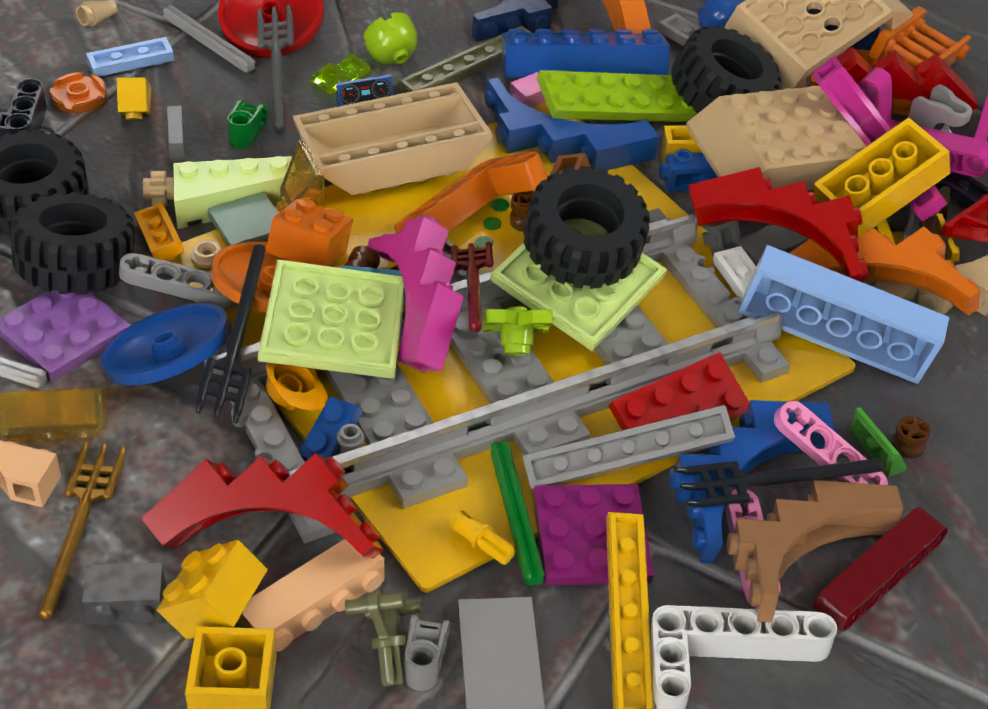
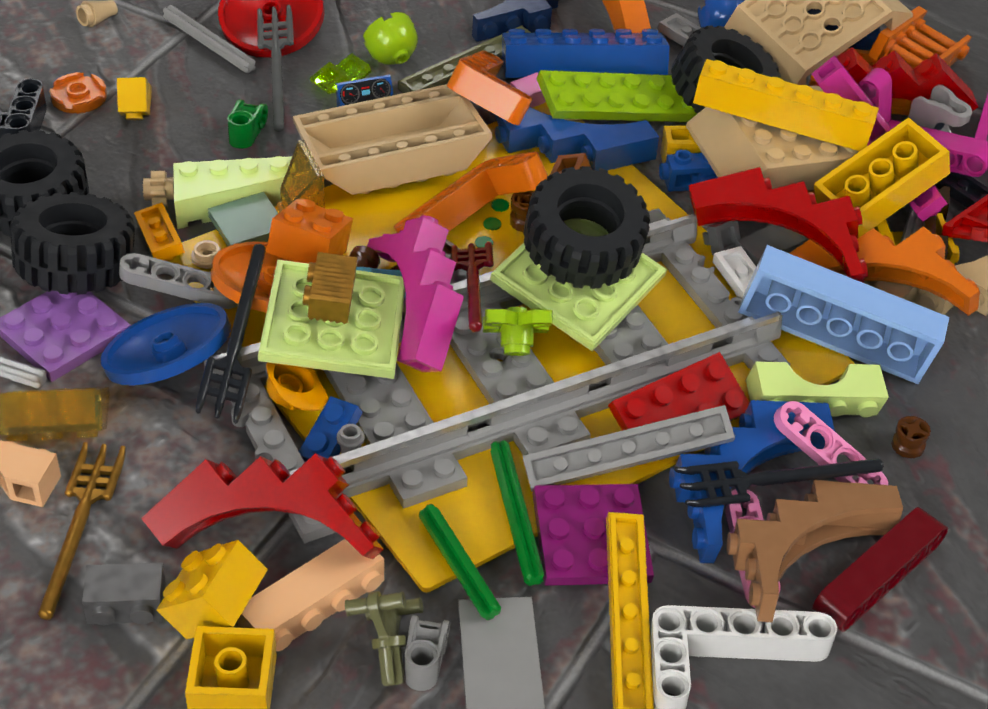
(130, 57): light blue plate -> none
(176, 134): beam -> none
(331, 287): none -> pearl gold brick
(460, 562): none -> green axle
(477, 81): none -> orange beam
(482, 537): yellow axle -> none
(785, 105): none -> yellow brick
(857, 392): none -> yellowish green arch
(876, 443): bright green slope -> none

